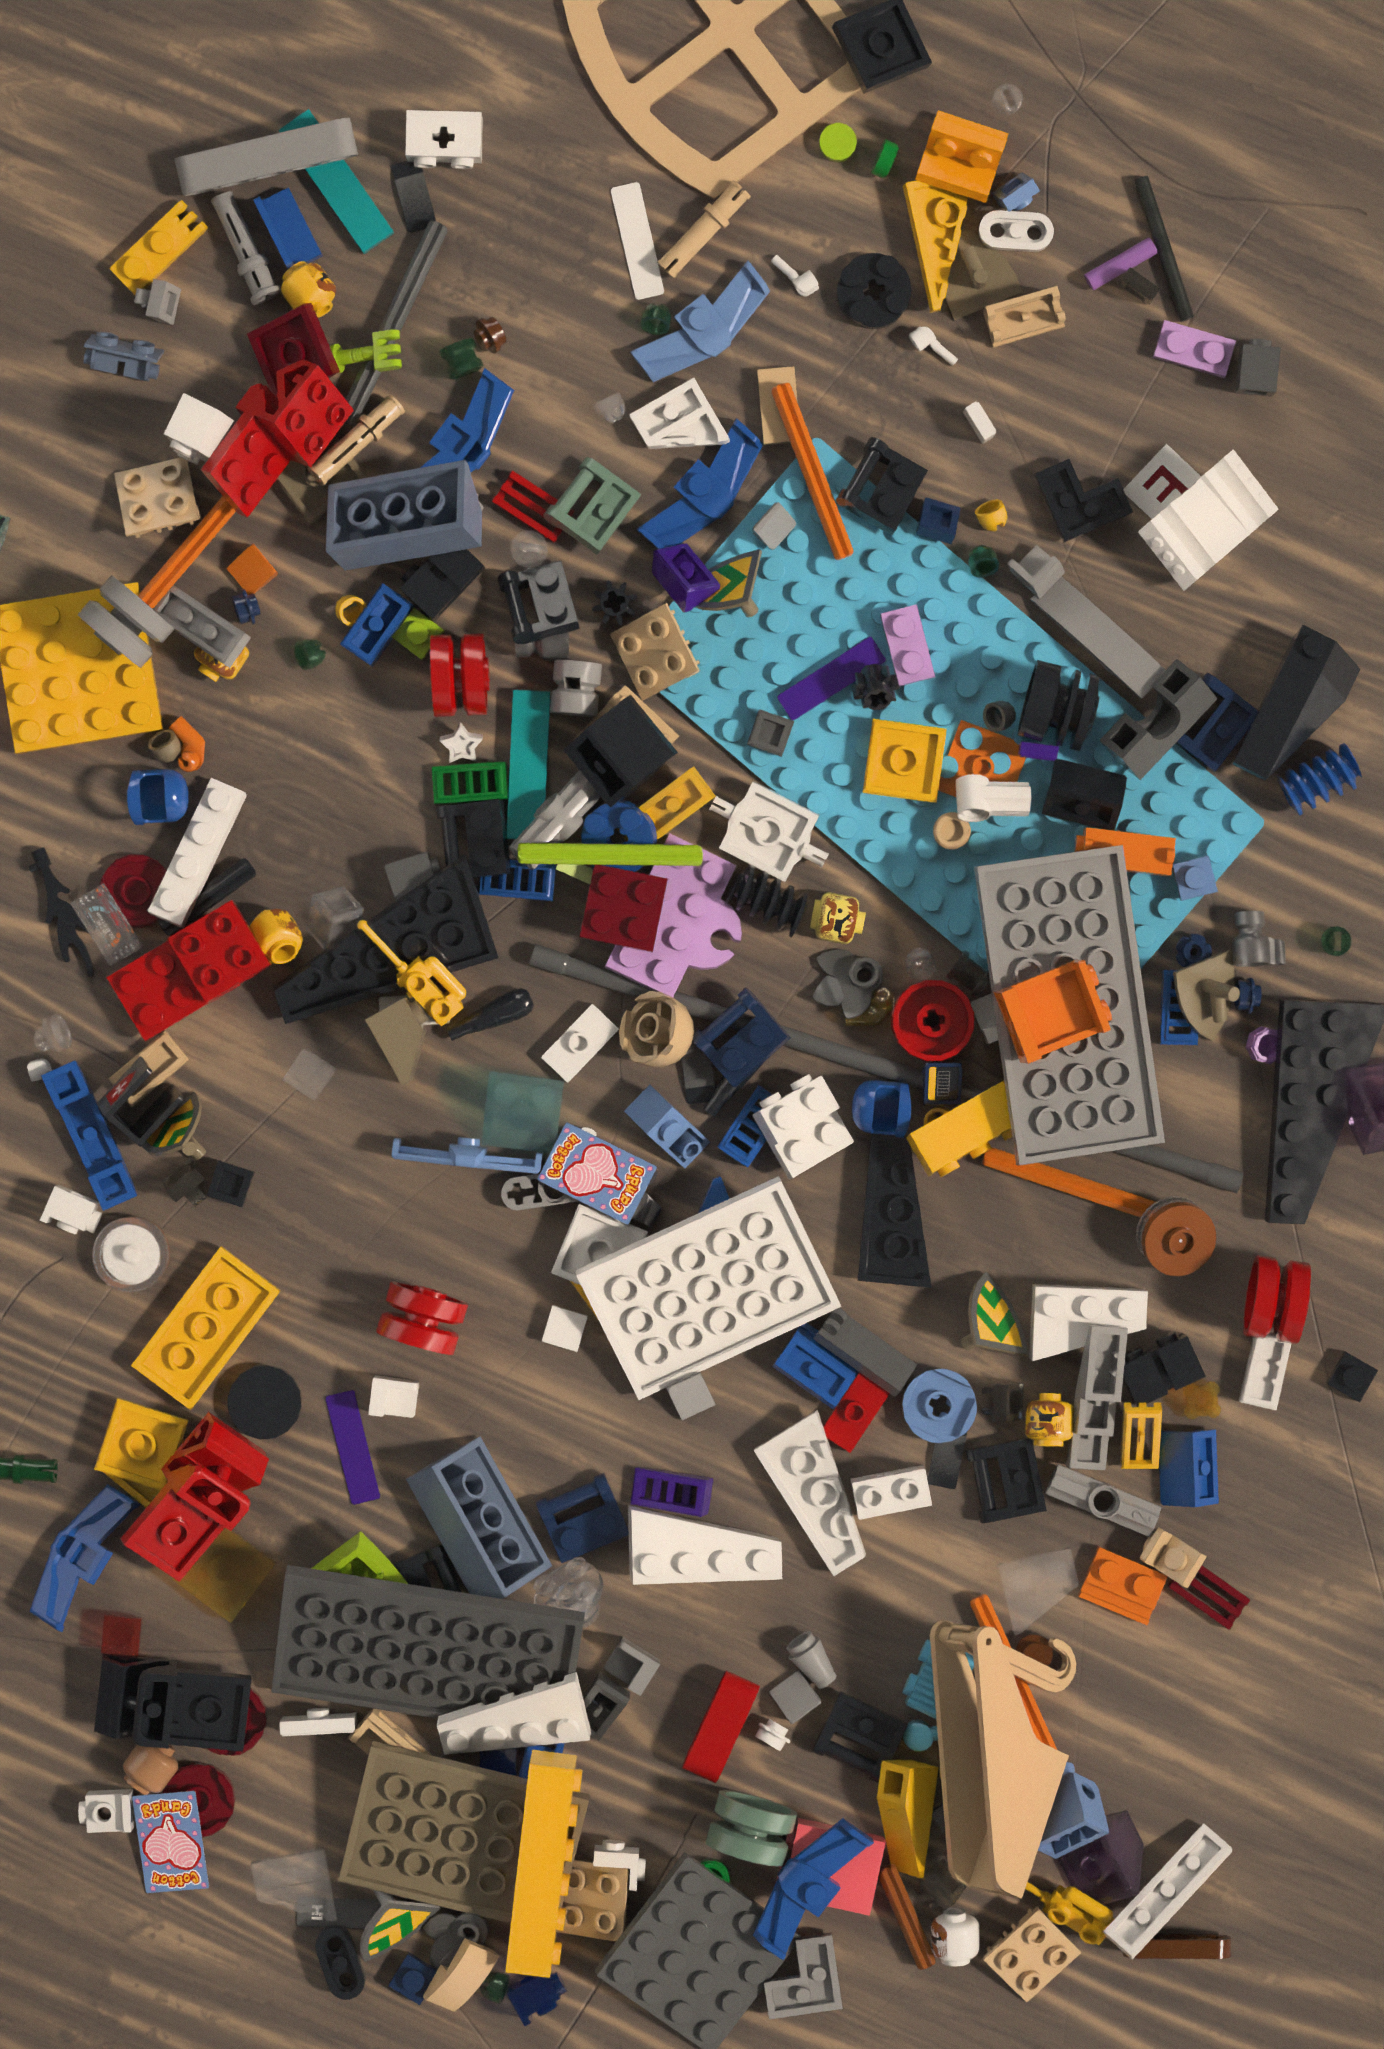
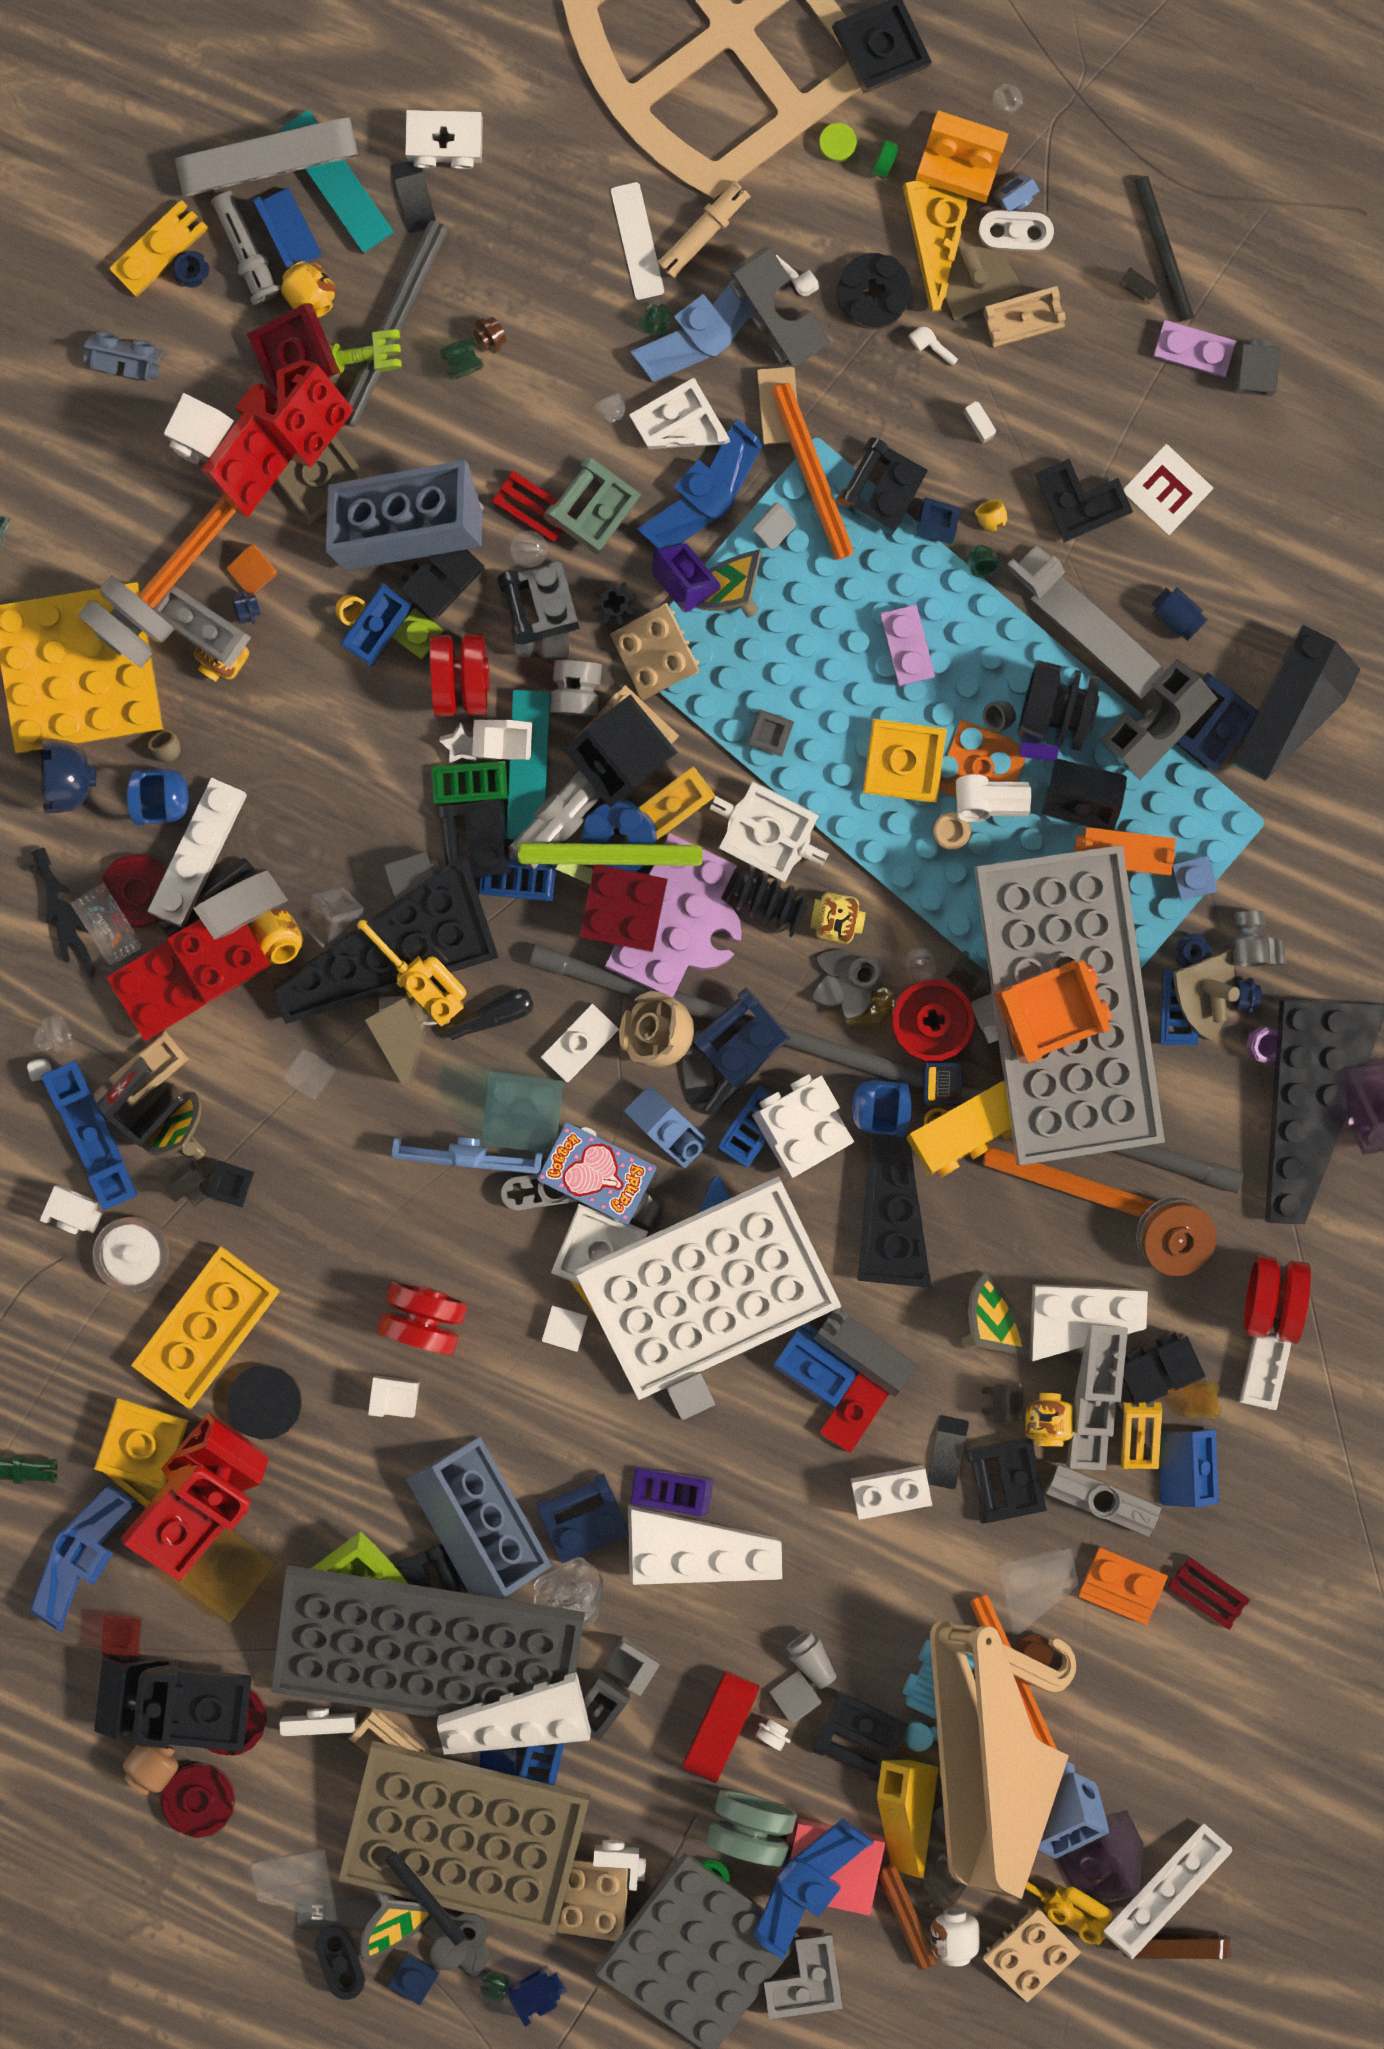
(65, 775): none -> dark blue cylinder
(117, 1801): white brick -> none
(156, 497): tan hinge -> none
(160, 301): light grey tile -> none
(170, 1842): sticker -> none
(192, 745): orange arm -> none
(194, 259): none -> dark blue plate
(240, 904): none -> light grey slope
(308, 653): clear green hinge -> none
(352, 1447): dark purple sticker -> none
(367, 429): tan pin -> none
(425, 1898): none -> black bar
(462, 1978): tan slope -> none
(474, 435): blue plate -> none
(502, 739): none -> white panel
(541, 1863): yellow brick -> none
(757, 282): none -> dark grey arch
(810, 1483): white wing -> none
(829, 678): dark purple sticker -> none
(875, 686): black gear -> none
(947, 1425): medium blue plate -> none
(1120, 263): medium lavender piece -> none
(1172, 1557): tan bracket -> none
(1178, 613): none -> dark blue brick
(1208, 520): white slope -> none
(1321, 779): blue piece -> none
(1328, 941): clear green hinge -> none
(1352, 1376): black plate -> none

